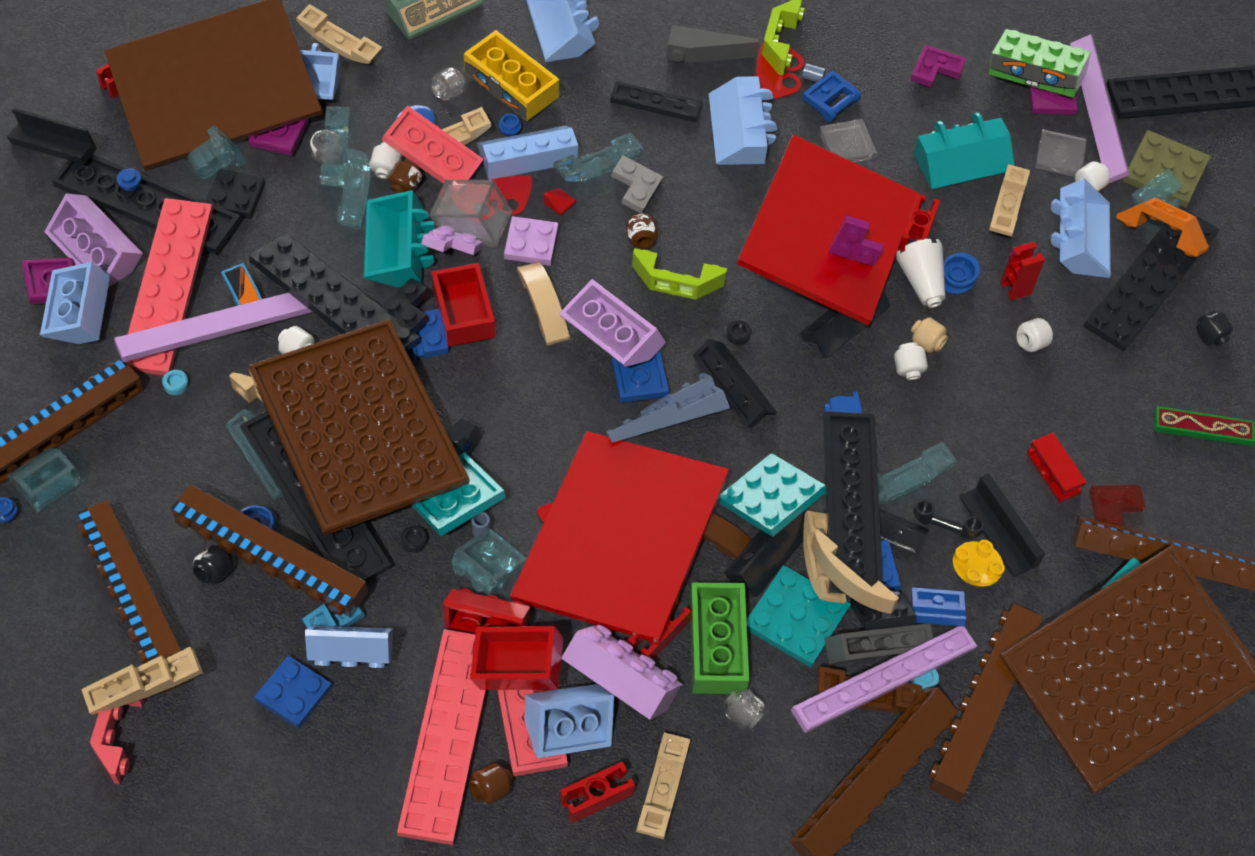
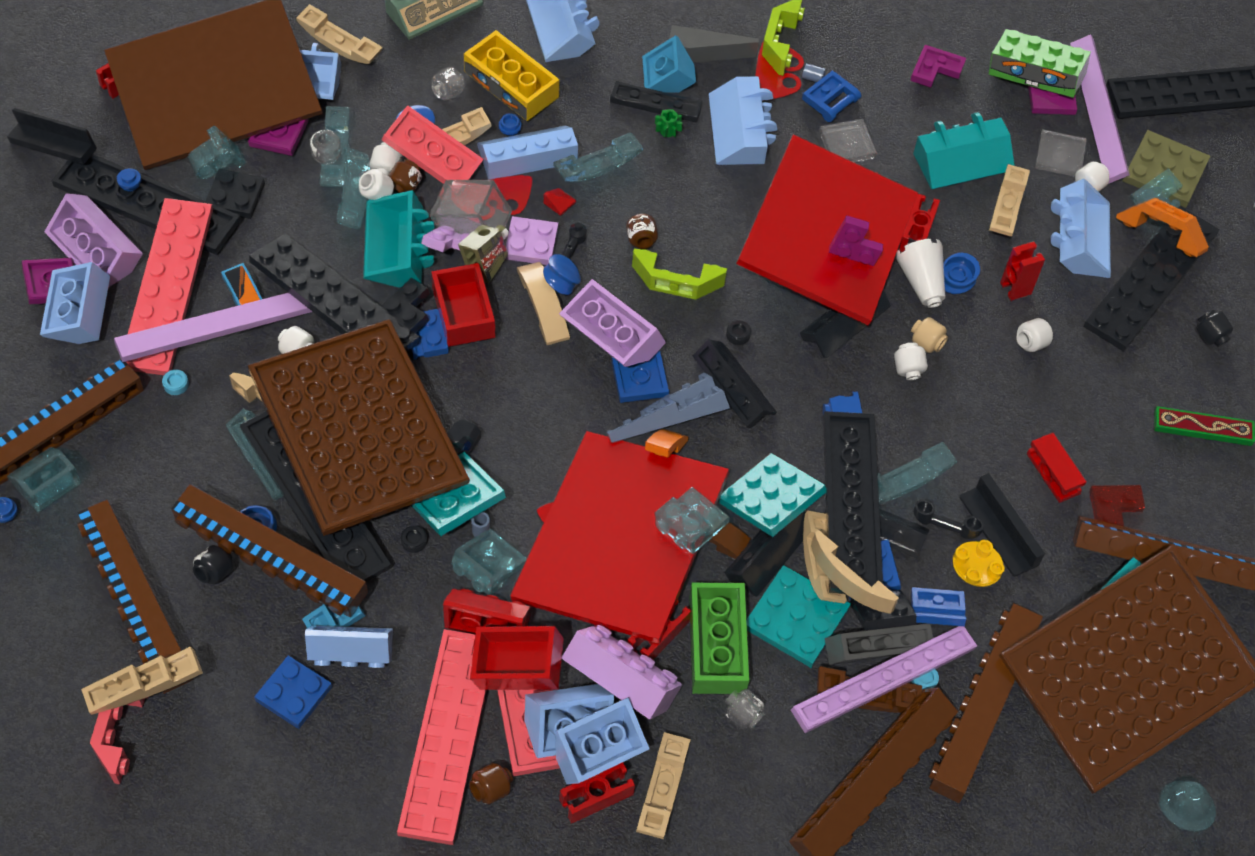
(375, 185): none -> white head
(485, 247): none -> olive torso
(561, 274): none -> blue piece
(577, 235): none -> black piece
(599, 742): none -> light blue slope
(641, 180): light grey plate -> none
(665, 442): none -> orange slope
(668, 67): none -> dark azure slope
(668, 123): none -> green gear
(690, 520): none -> clear light blue plate
(1187, 805): none -> clear light blue hat

